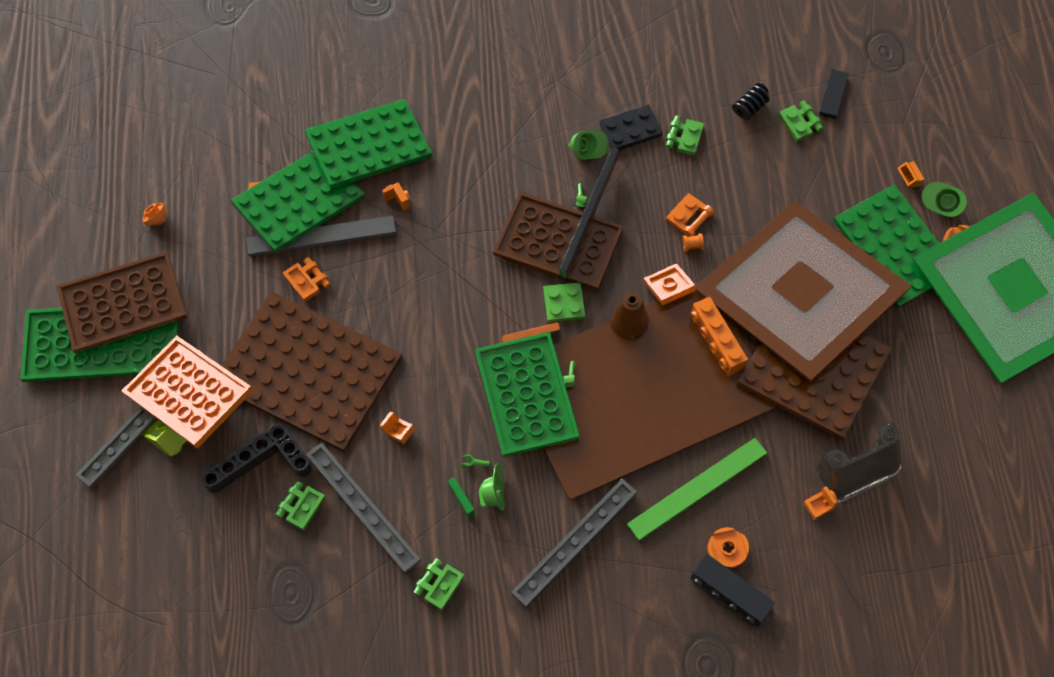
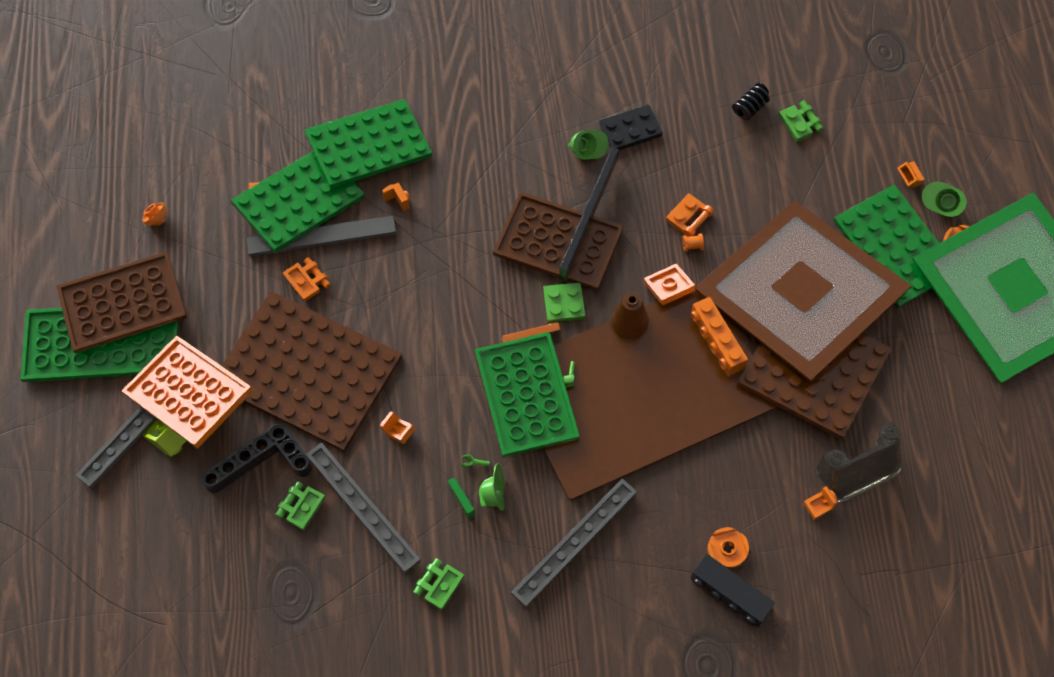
(581, 200): bright green hand -> none
(690, 136): bright green plate -> none
(696, 489): bright green tile -> none
(833, 94): black tile -> none

